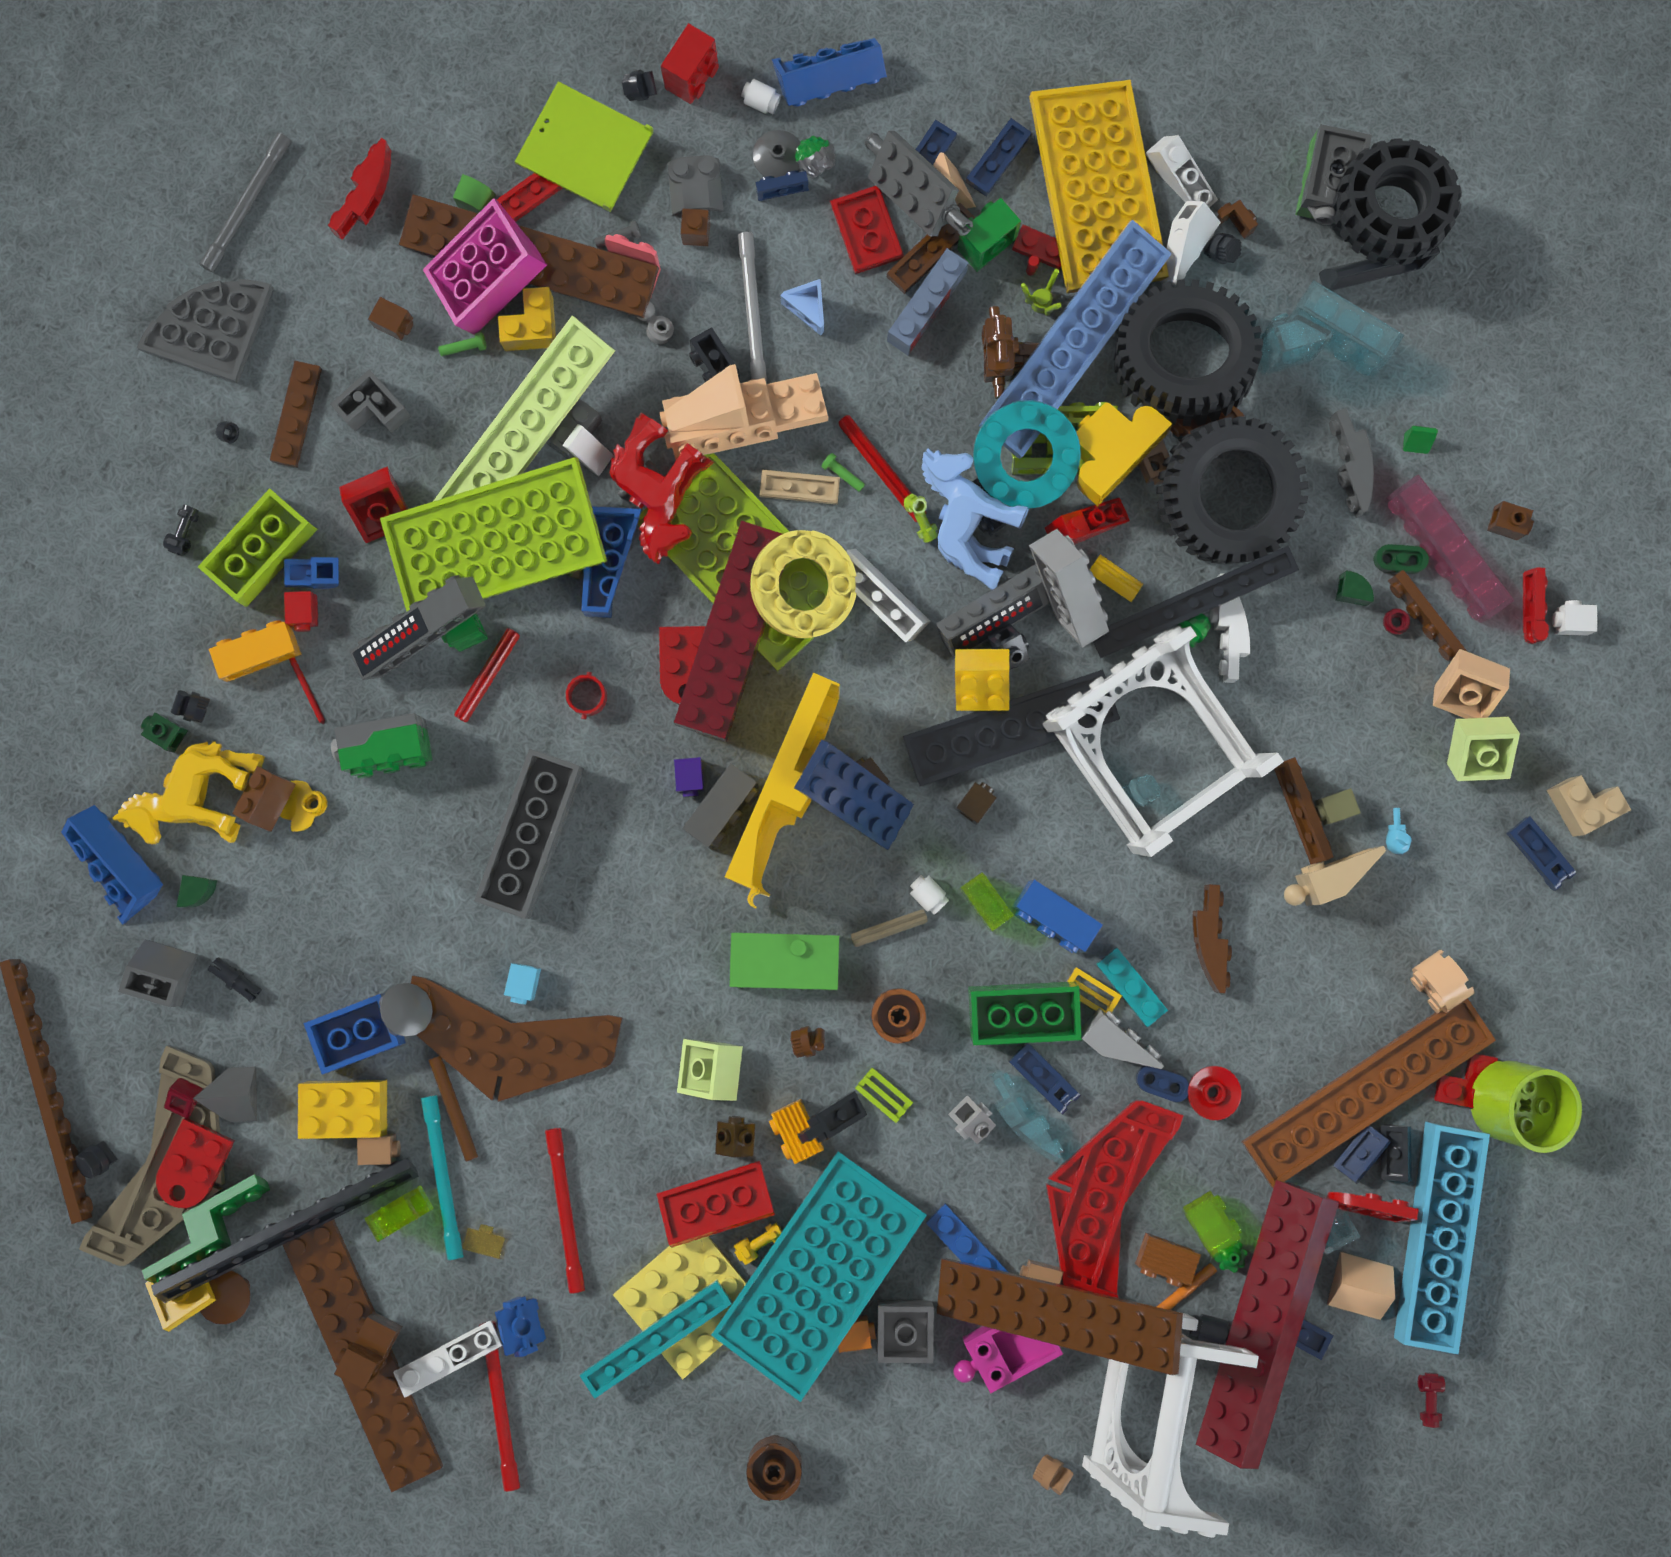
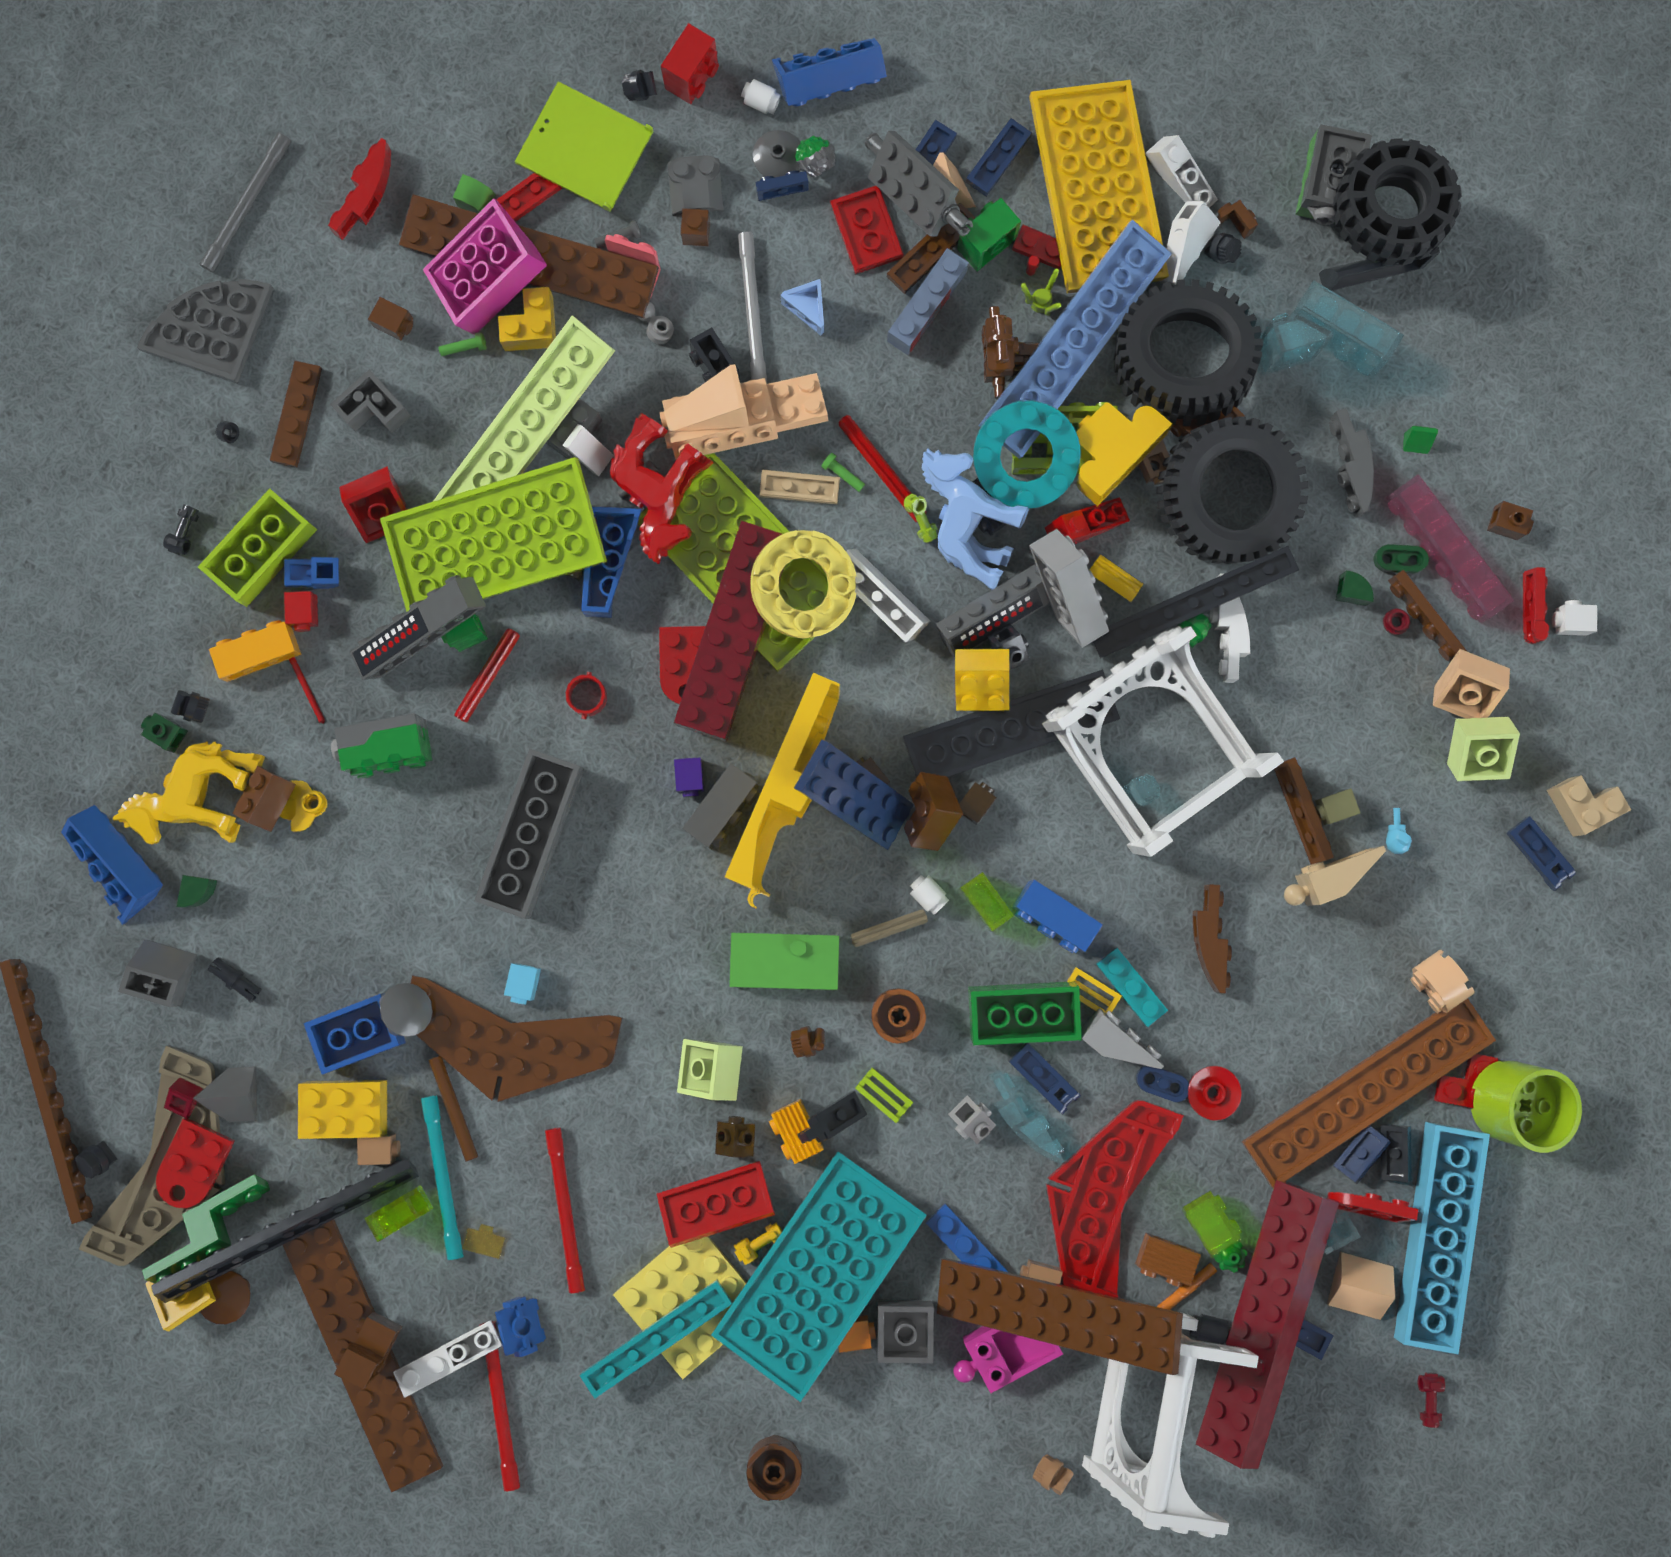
(935, 811): none -> reddish brown brick

